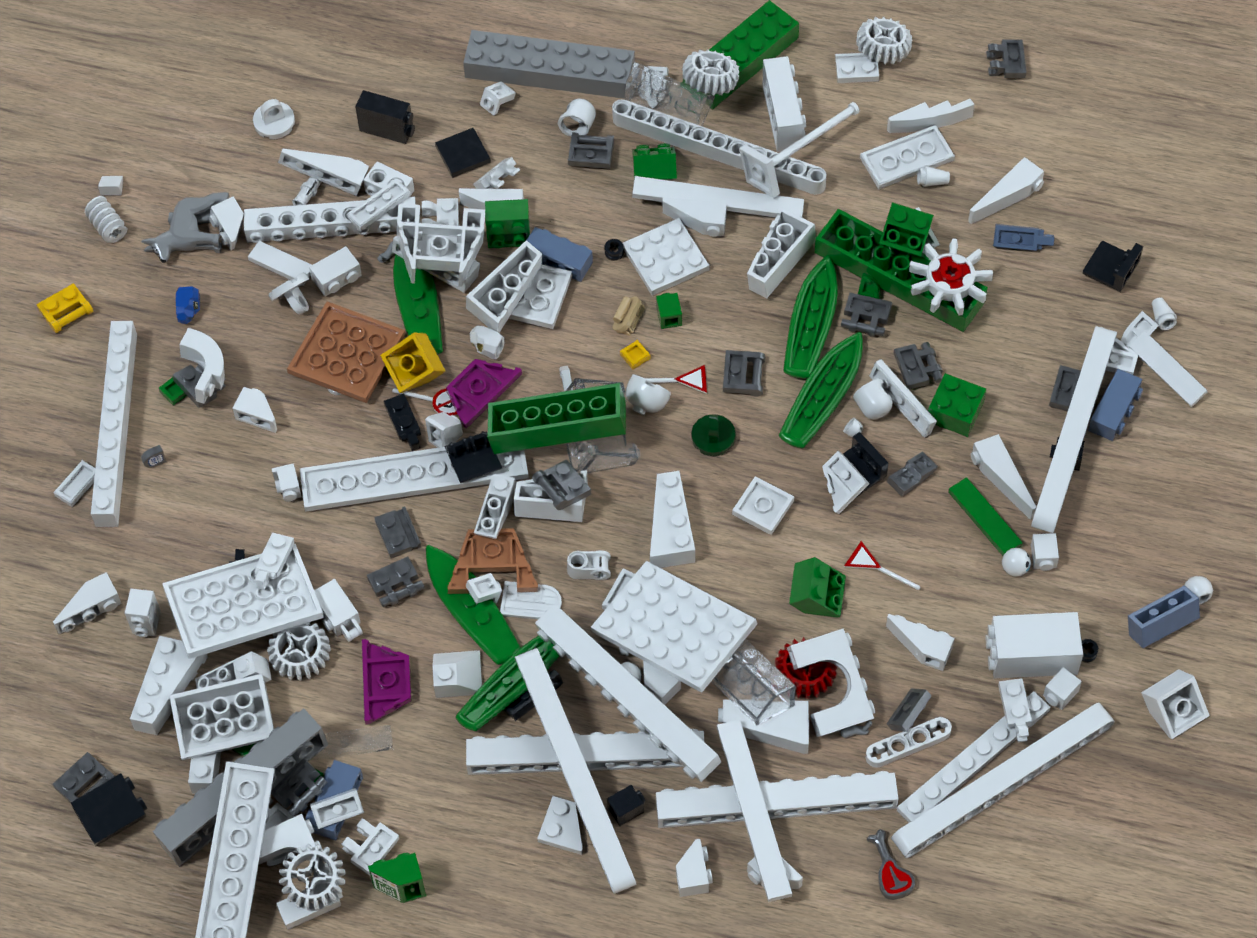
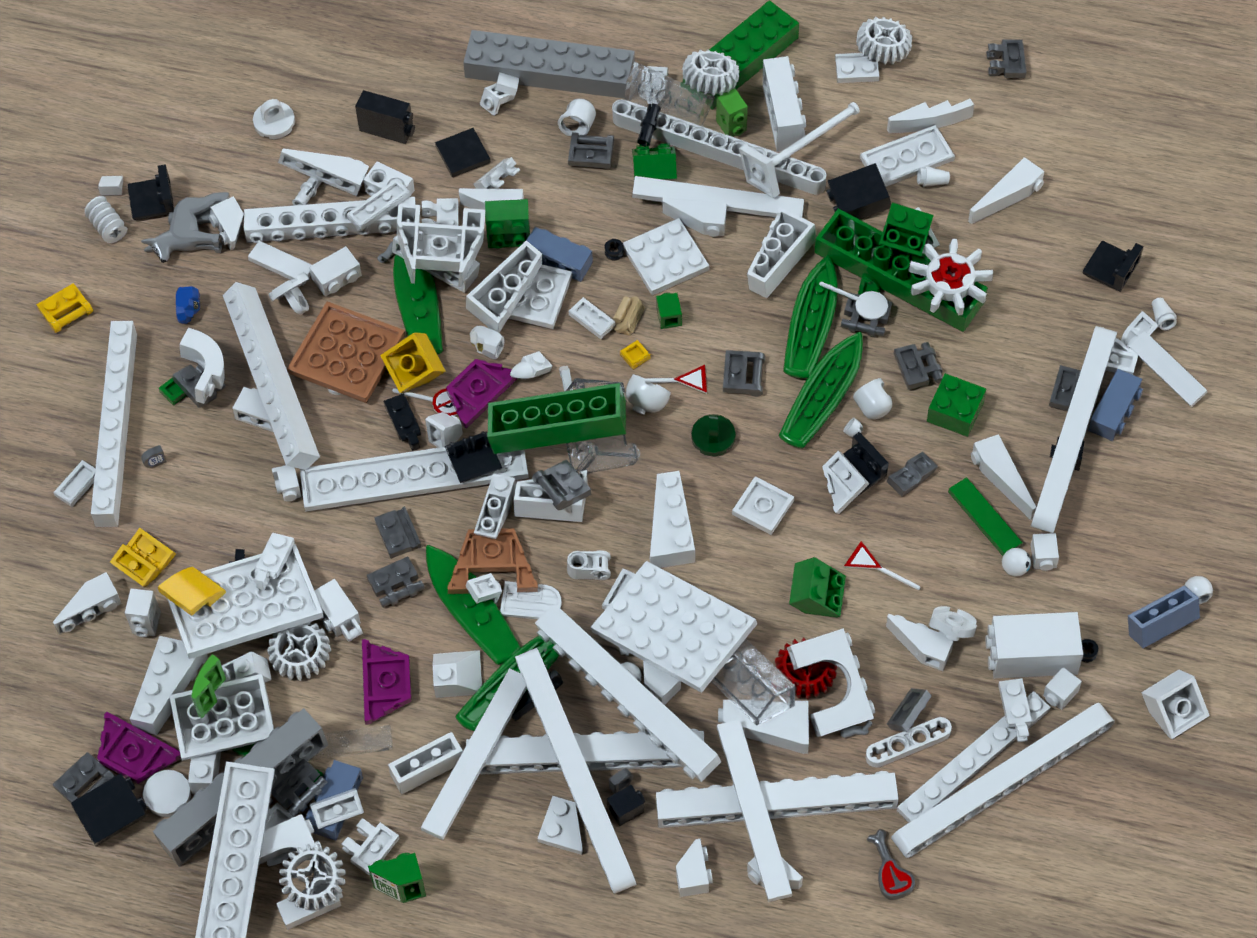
(132, 750): none -> magenta wing
(142, 558): none -> yellow slope
(152, 196): none -> black bracket
(166, 792): none -> white tile
(191, 590): none -> yellow slope
(206, 684): none -> bright green slope
(271, 376): none -> white brick
(425, 763): none -> white brick
(475, 755): none -> white tile
(507, 84): none -> white tile
(531, 366): none -> white plate
(591, 318): none -> white plate
(620, 780): none -> flat silver tile
(649, 124): none -> black pin
(731, 113): none -> bright green brick
(859, 192): none -> black brick
(869, 305): none -> white piece
(904, 399): white tile -> none
(953, 624): none -> white plate
(1021, 237): sand blue hinge -> none

